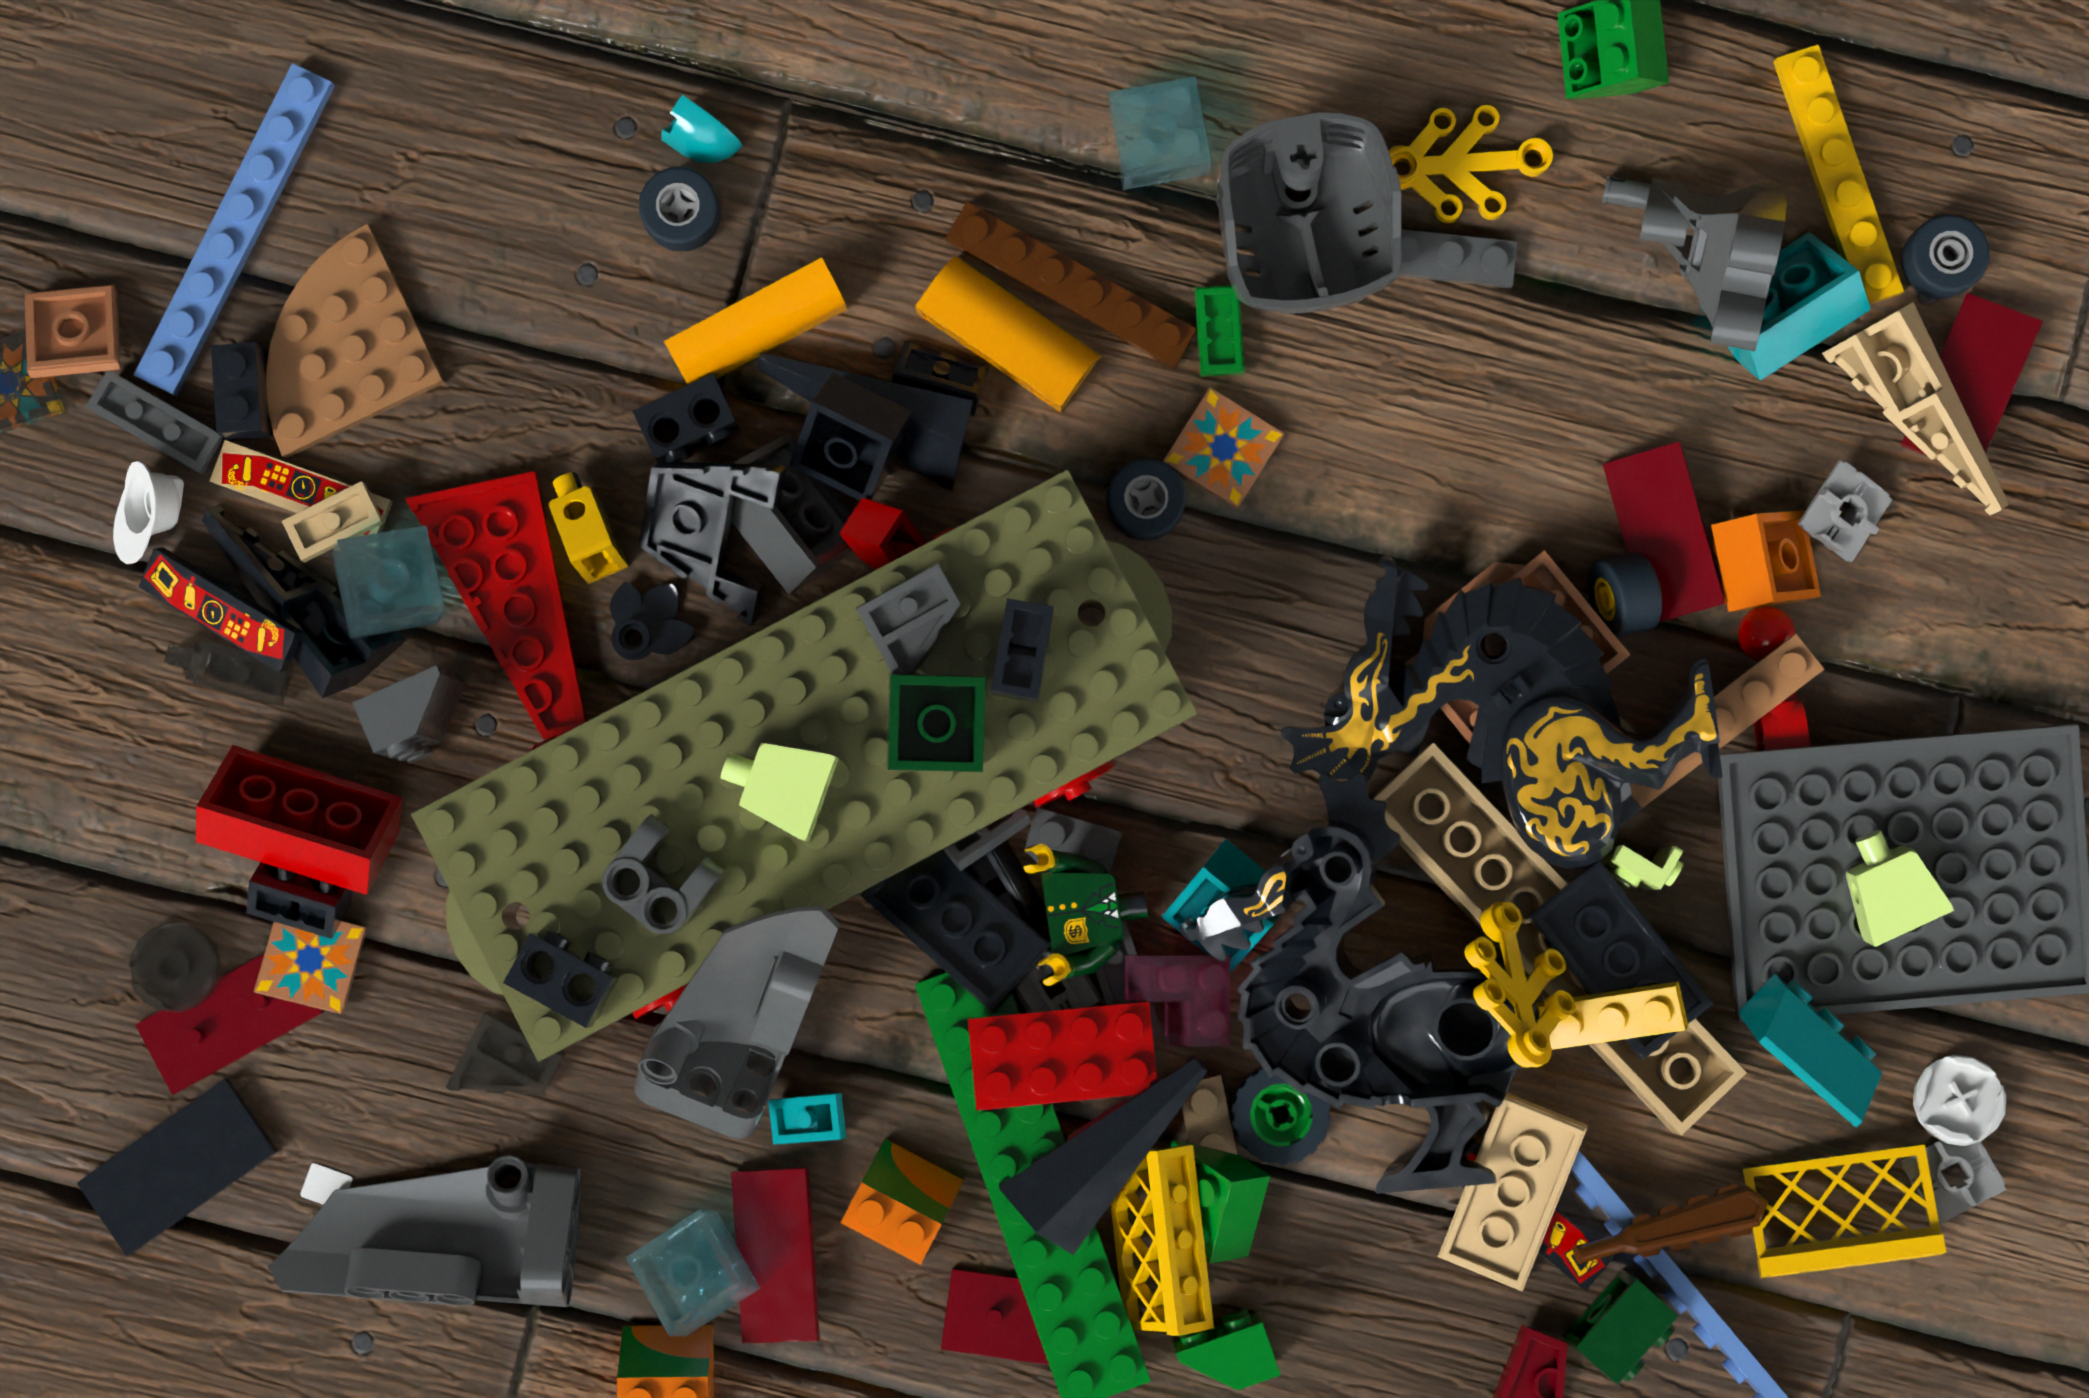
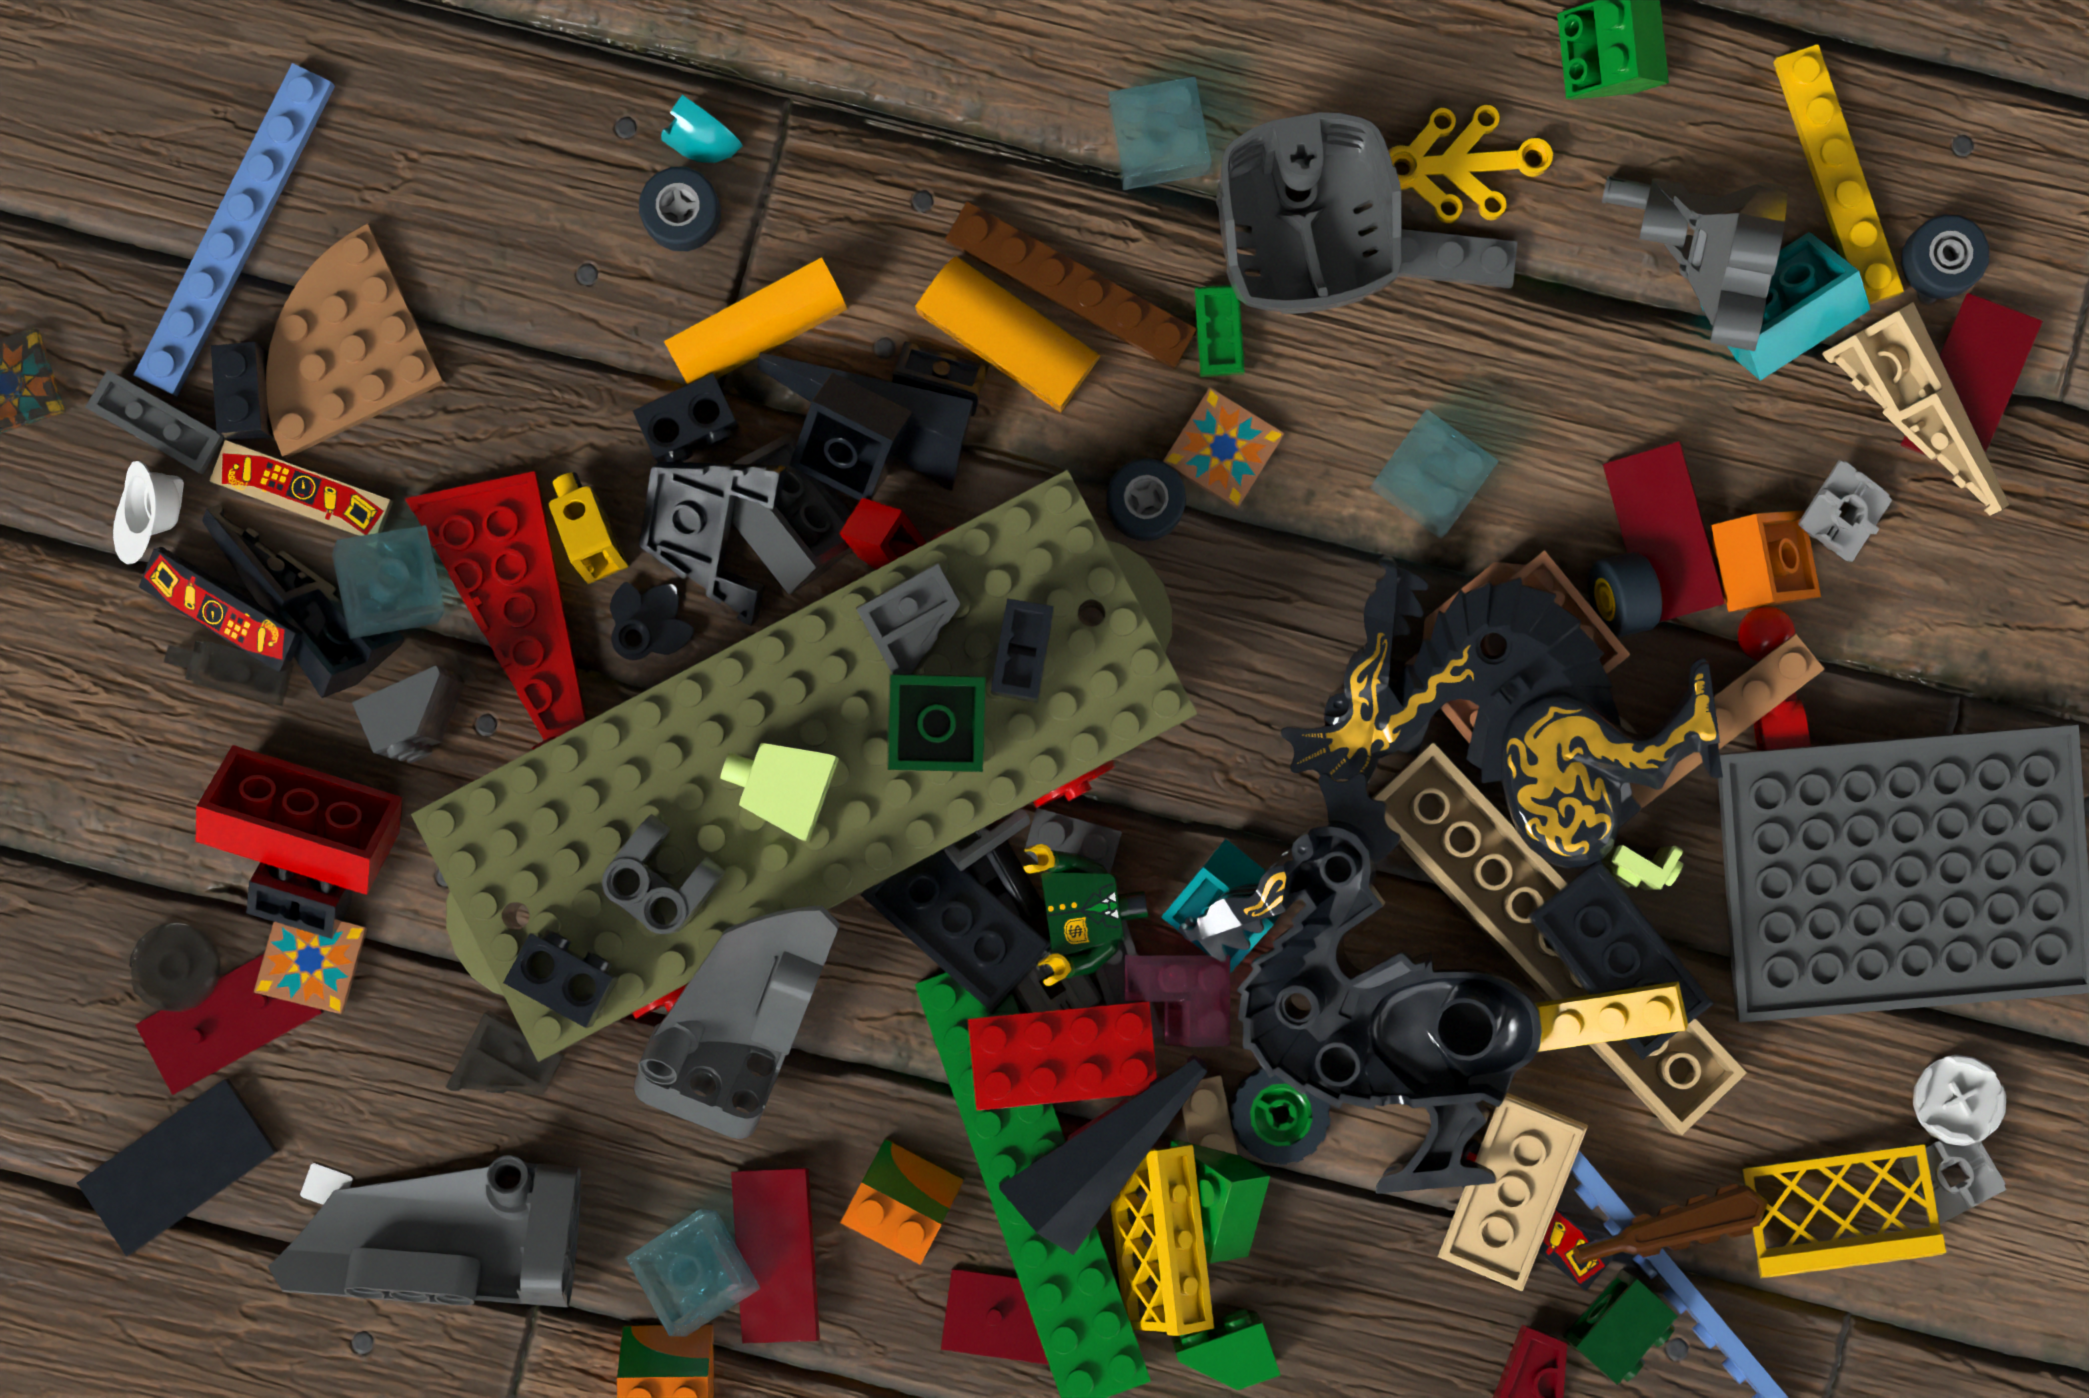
(72, 331): nougat tile -> none
(332, 519): tan plate -> none
(807, 1118): teal slope -> none
(1434, 474): none -> clear light blue brick
(1529, 1038): yellow plant -> none
(1814, 1046): teal slope -> none
(1892, 890): yellowish green torso -> none

